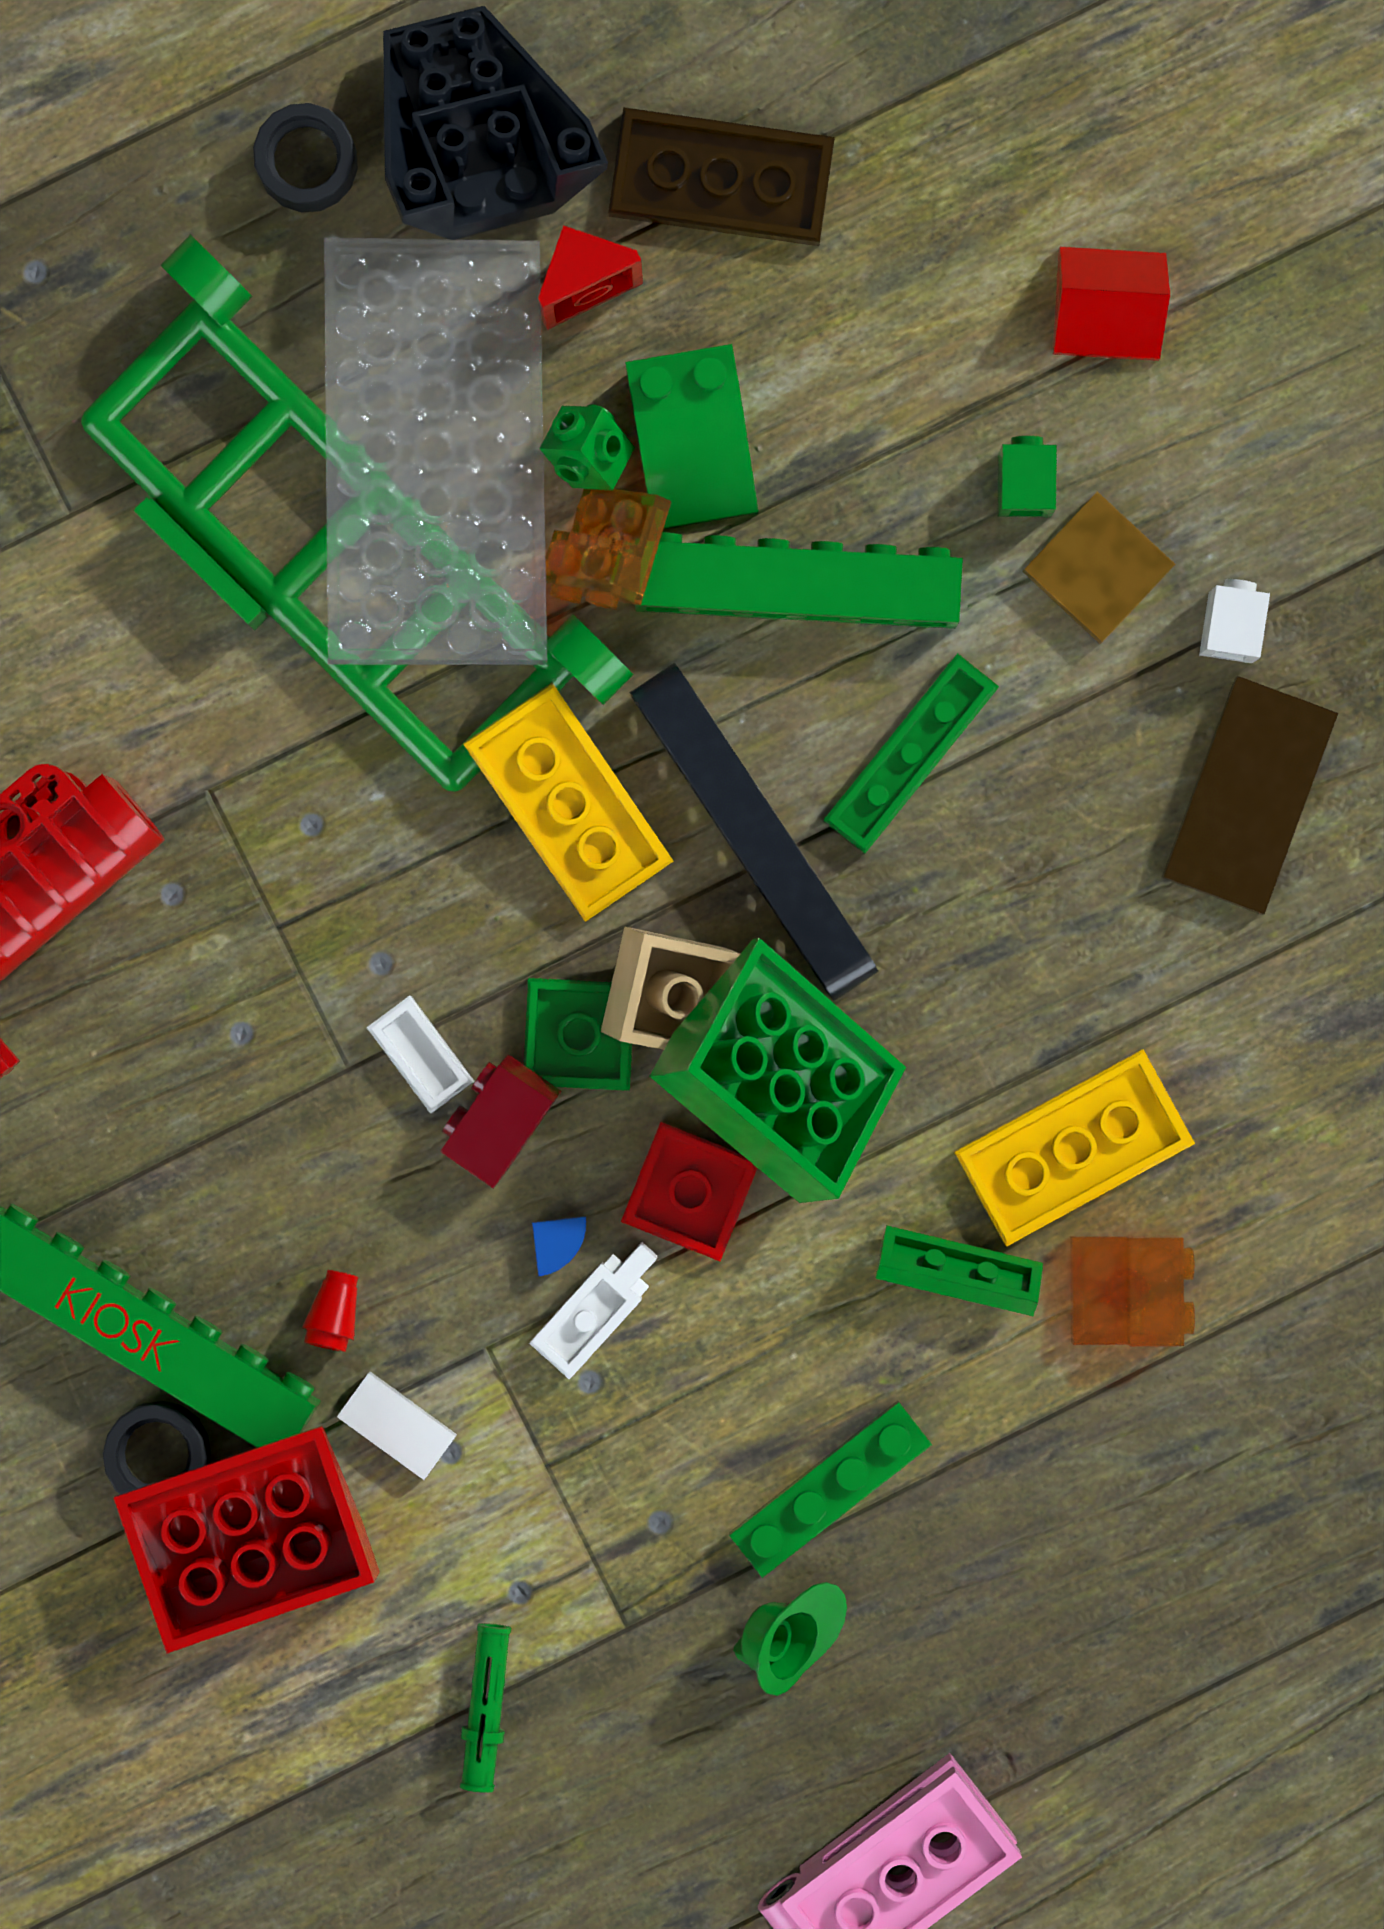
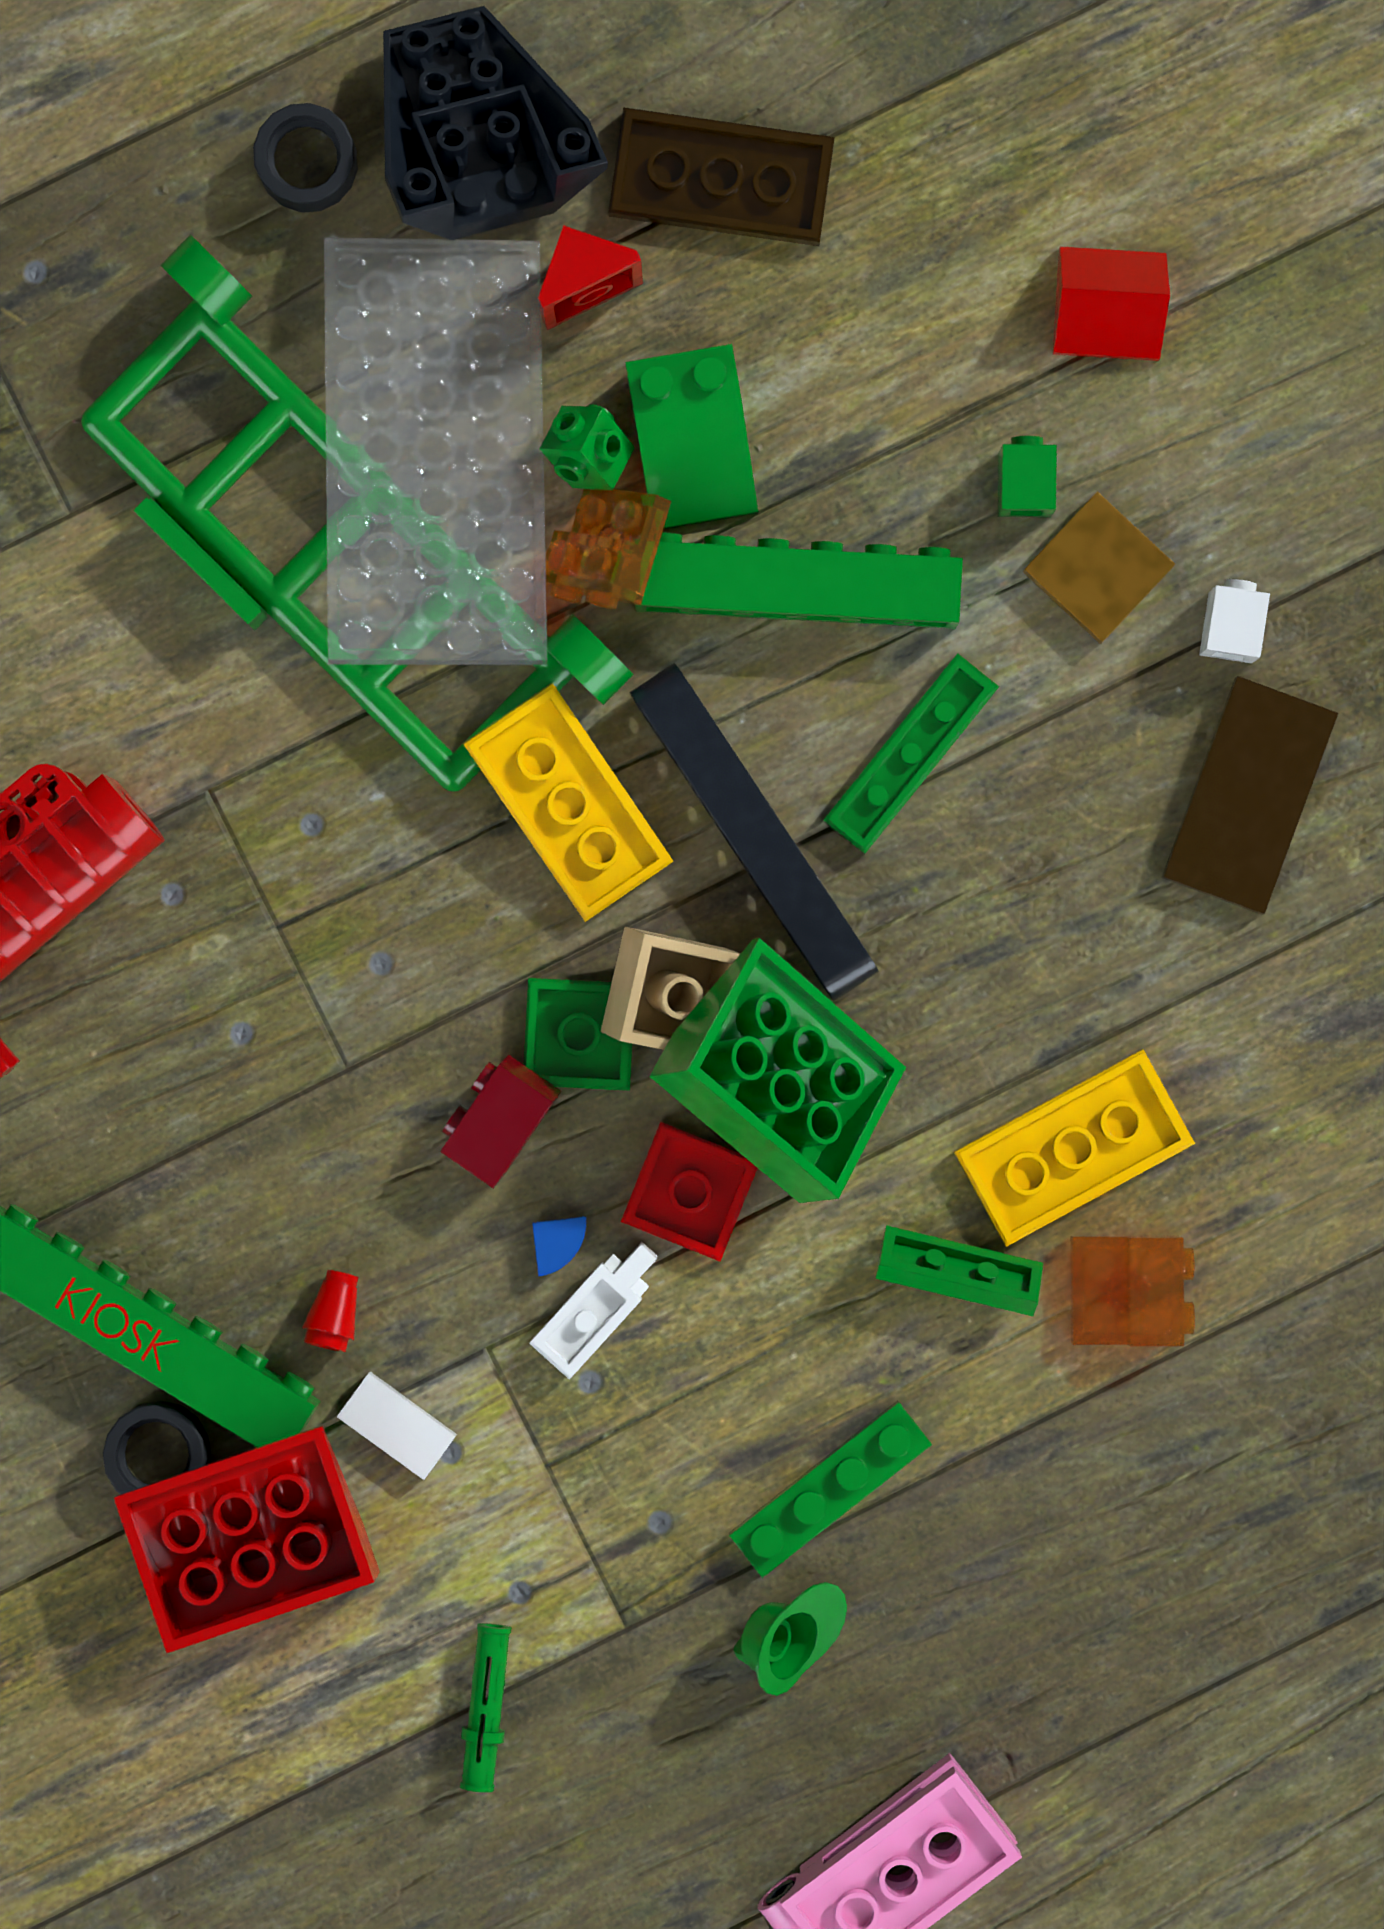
(420, 1054): white tile -> none

